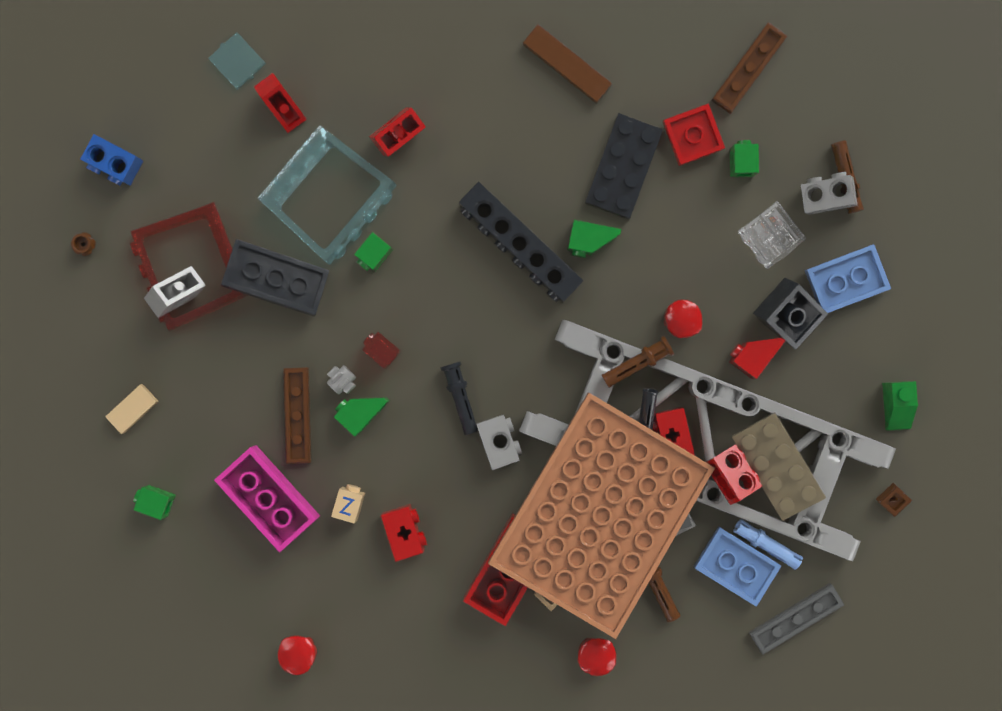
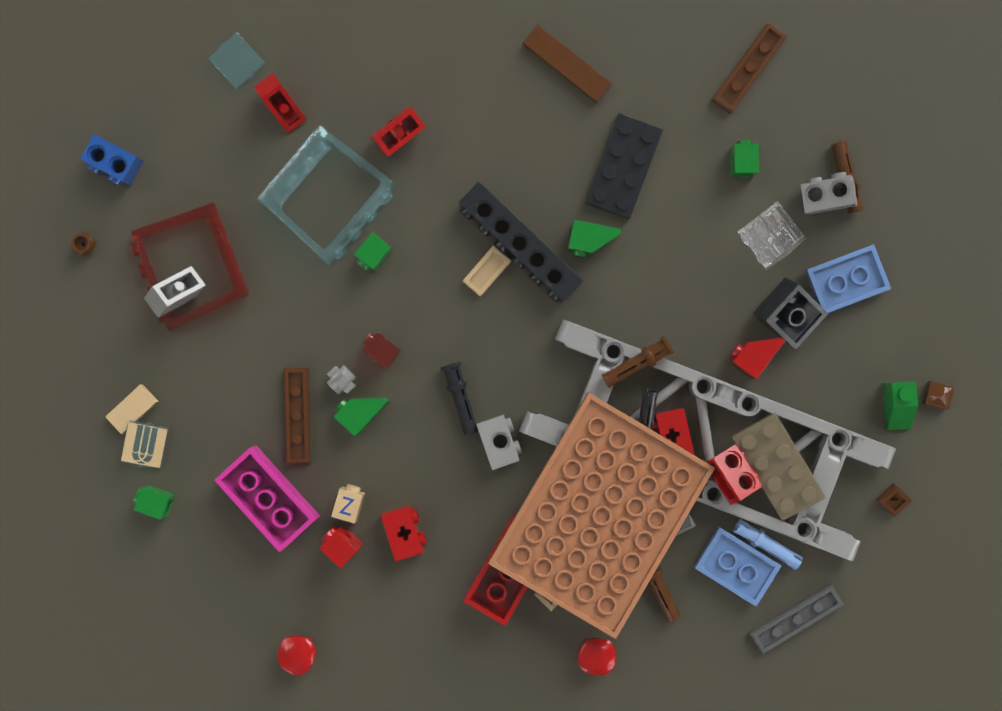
(144, 444): none -> piece
(275, 278): black plate -> none
(340, 545): none -> red brick
(486, 271): none -> tan tile
(683, 319): red hair -> none
(693, 134): red plate -> none
(938, 395): none -> reddish brown tile

